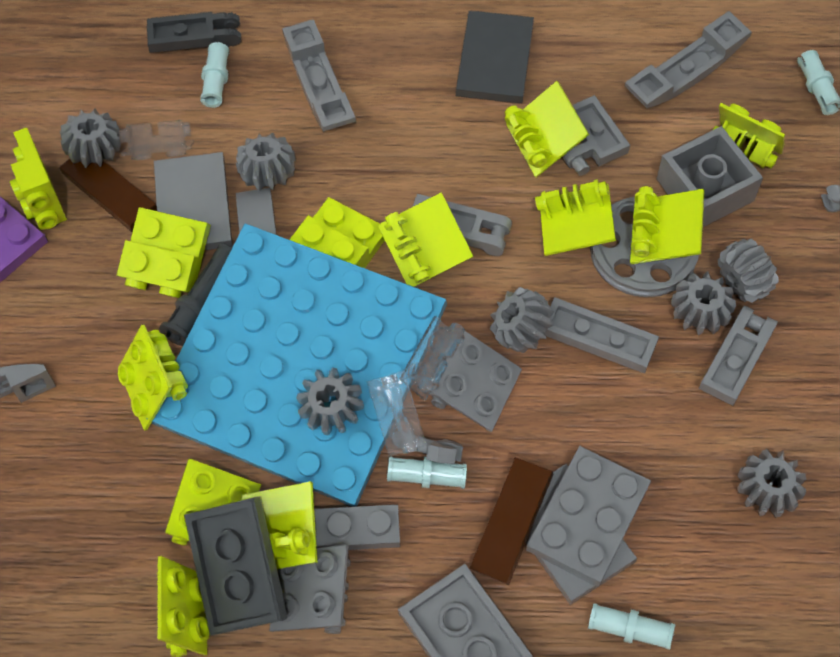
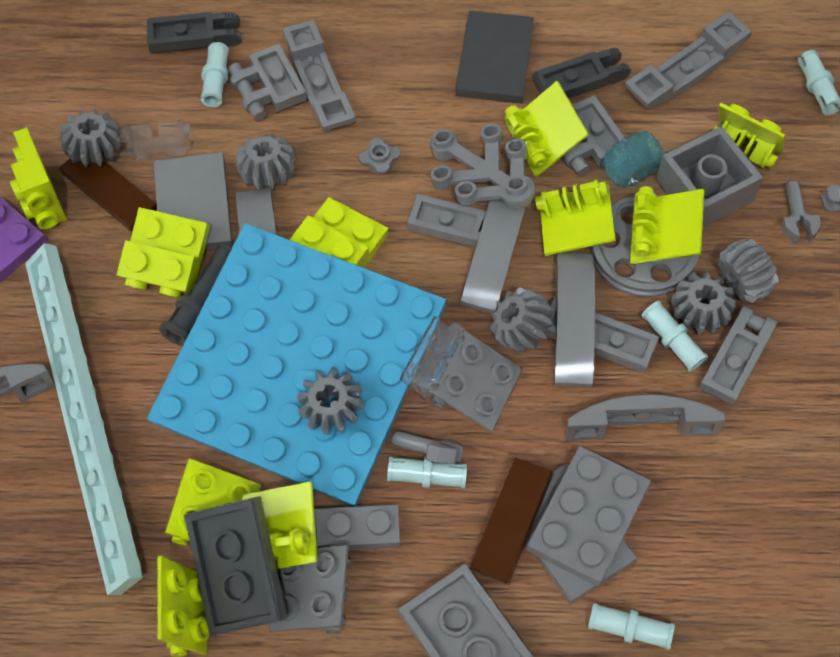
(83, 423): none -> light aqua plate
(150, 374): neon yellow hinge -> none
(276, 76): none -> light grey plate
(380, 164): none -> light grey plate
(396, 413): clear hinge -> none
(425, 240): neon yellow hinge -> none
(492, 256): none -> light grey slope
(514, 190): none -> light grey plant
(575, 320): none -> light grey slope
(583, 72): none -> dark grey hinge
(633, 159): none -> clear light blue gear
(674, 336): none -> light aqua pin
(691, 416): none -> light grey slope
(780, 473): light grey gear -> none
(798, 215): none -> light grey bar

